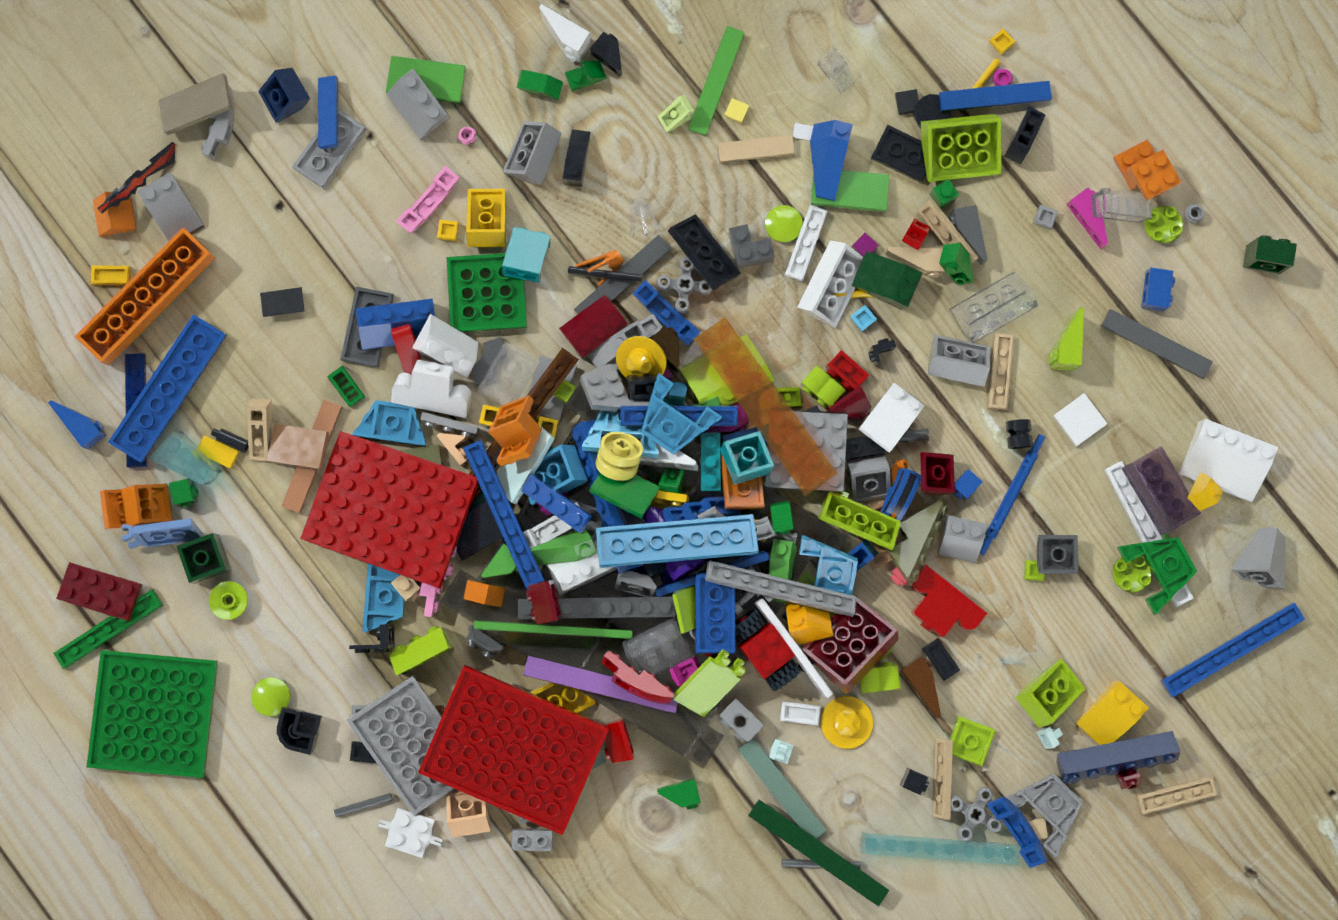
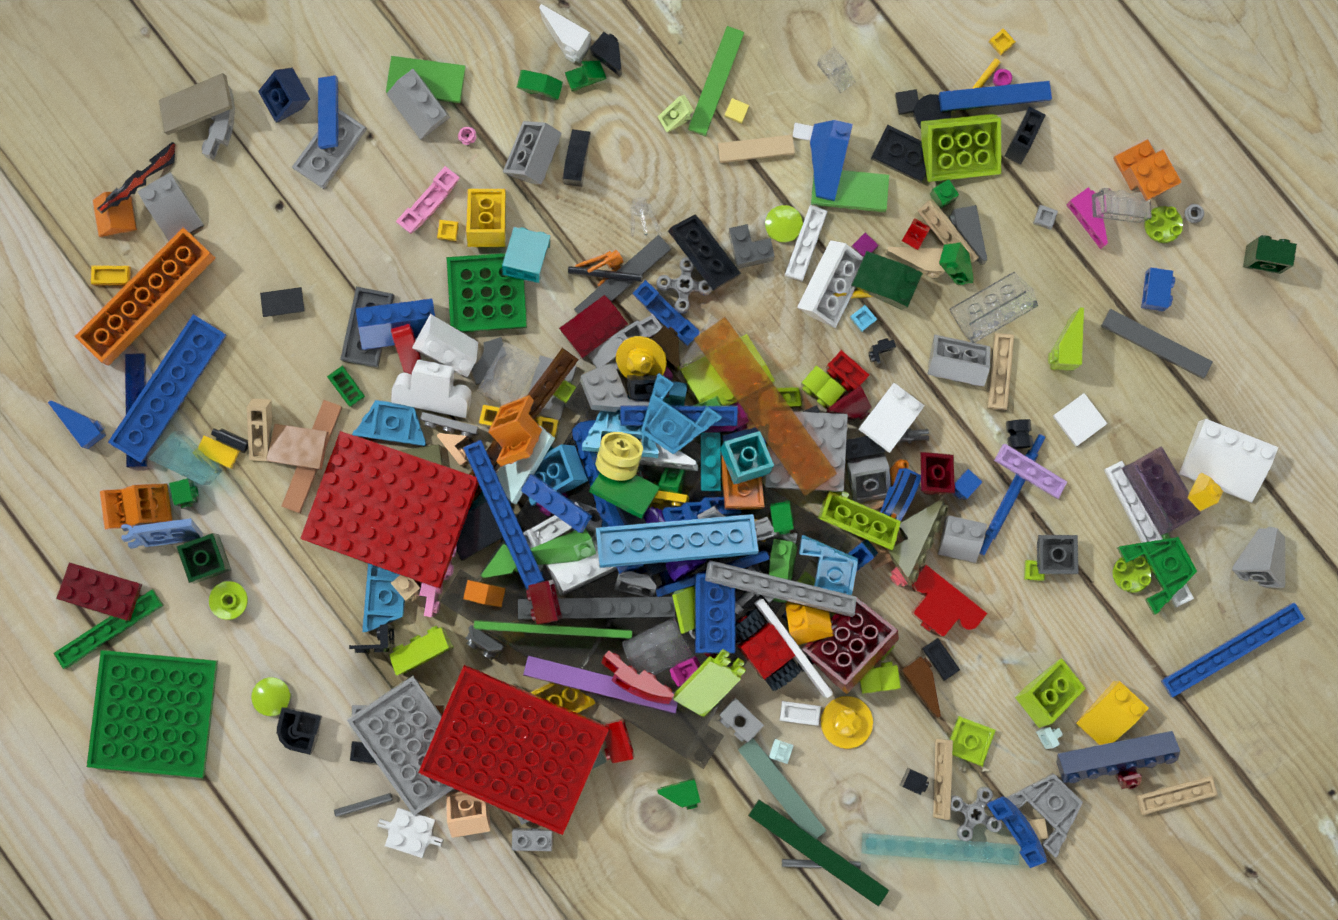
(1030, 471): none -> lavender tile

